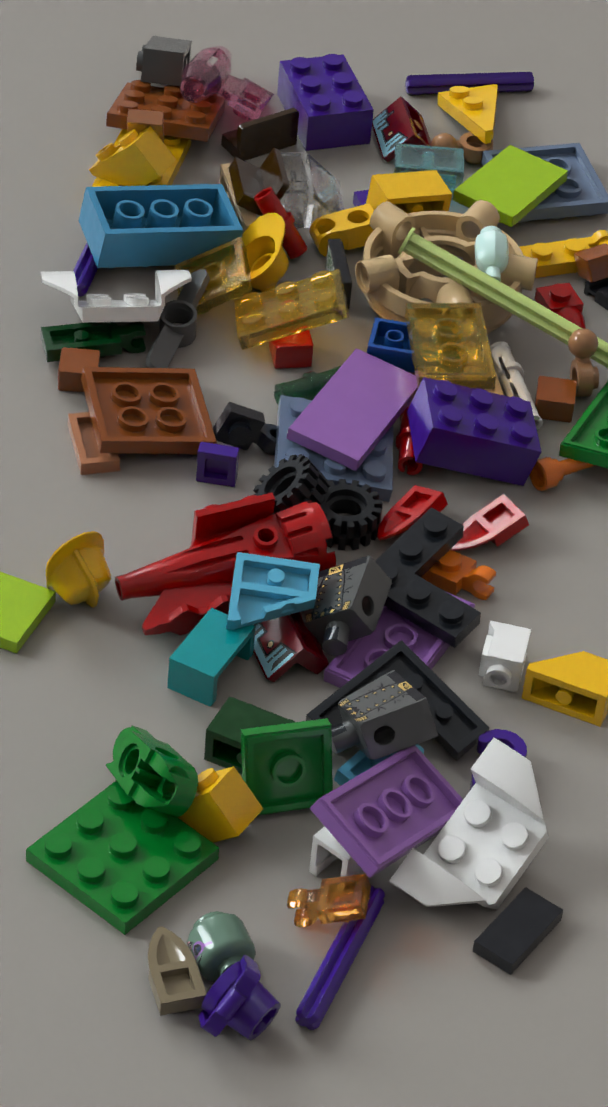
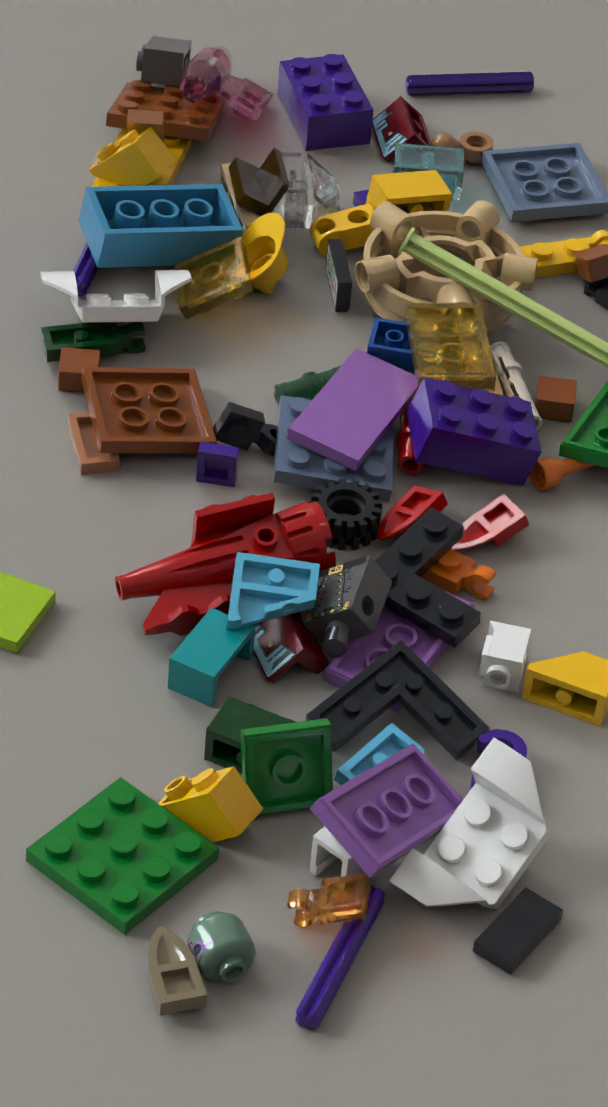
(79, 569): yellow piece -> none
(153, 772): green piece -> none
(178, 311): dark grey piece -> none
(239, 1002): dark purple piece -> none
(262, 135): dark brown panel -> none
(290, 308): clear yellow plate -> none
(292, 242): red pin -> none
(292, 351): red slope -> none
(293, 483): black tyre -> none
(383, 718): dark grey torso -> none
(472, 108): yellow wing -> none
(492, 251): light aqua plant -> none
(512, 183): lime tile -> none
(562, 301): red plate -> none
(583, 345): medium nougat plate -> none

